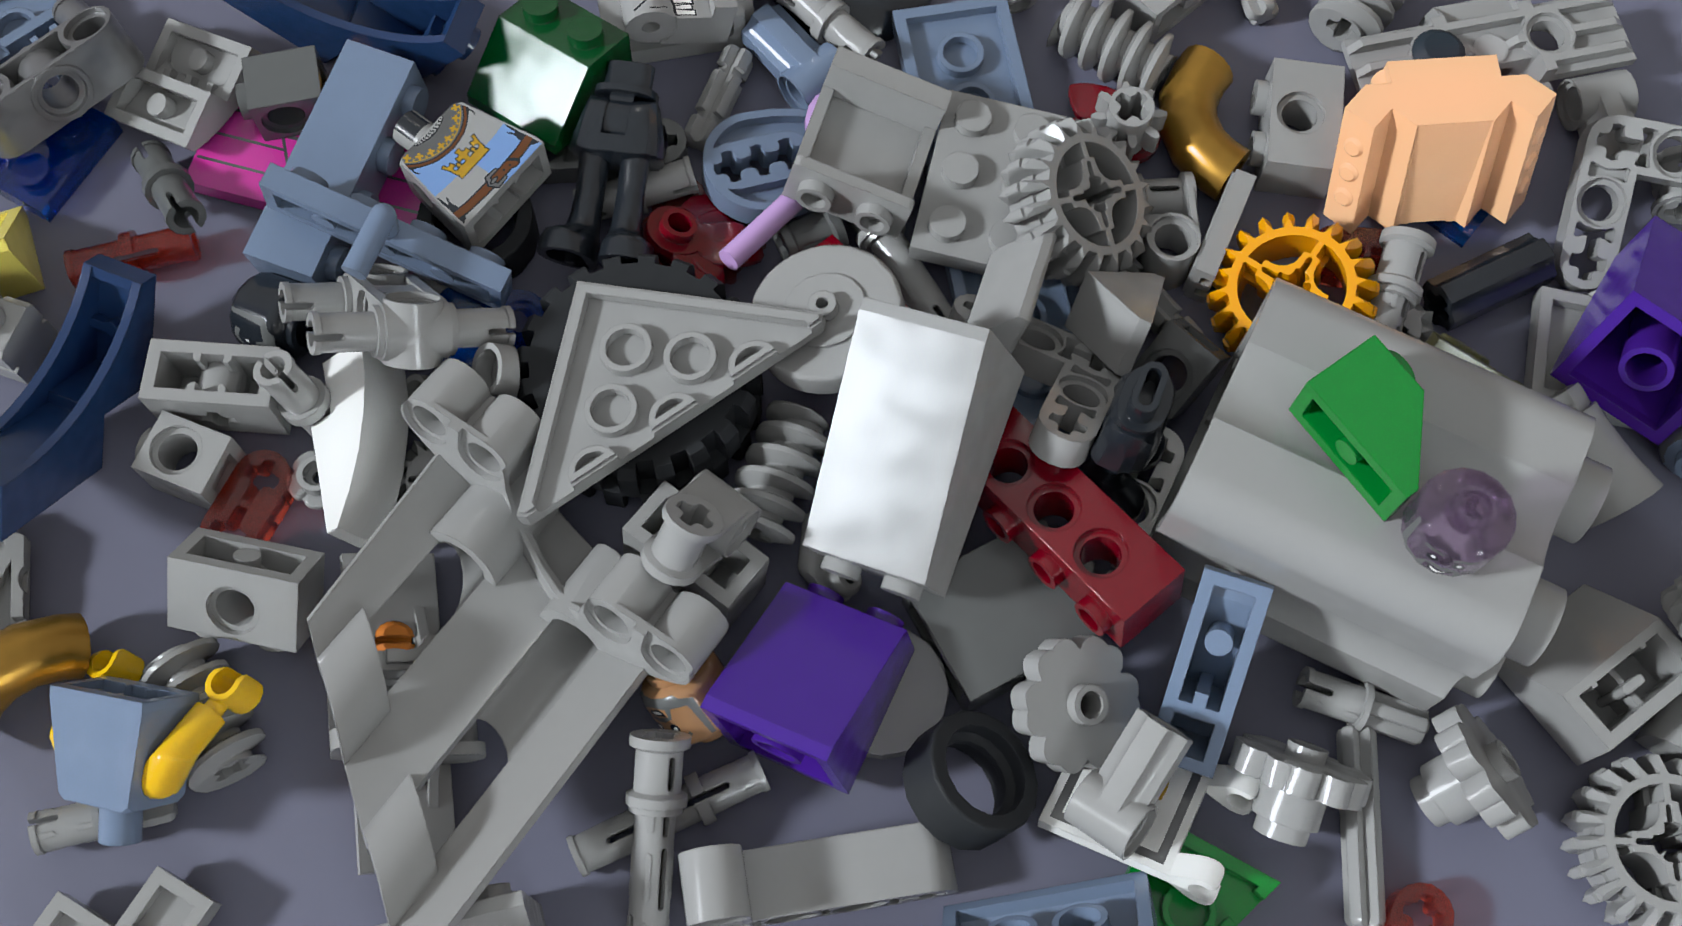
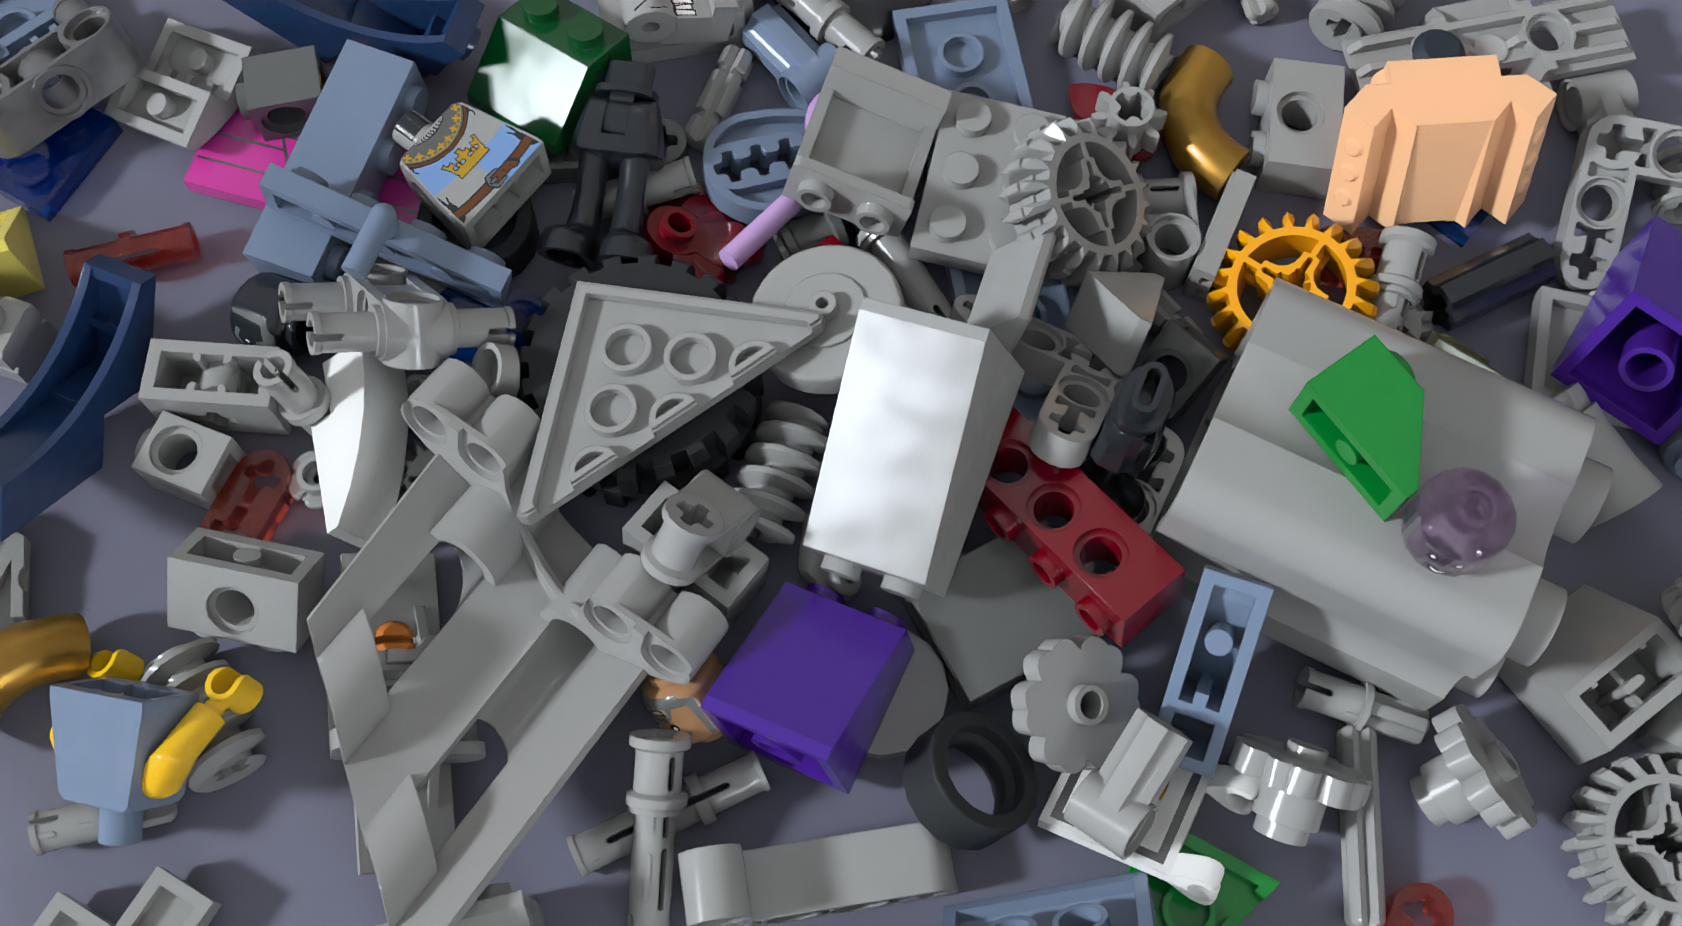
(168, 187): dark grey pin -> none

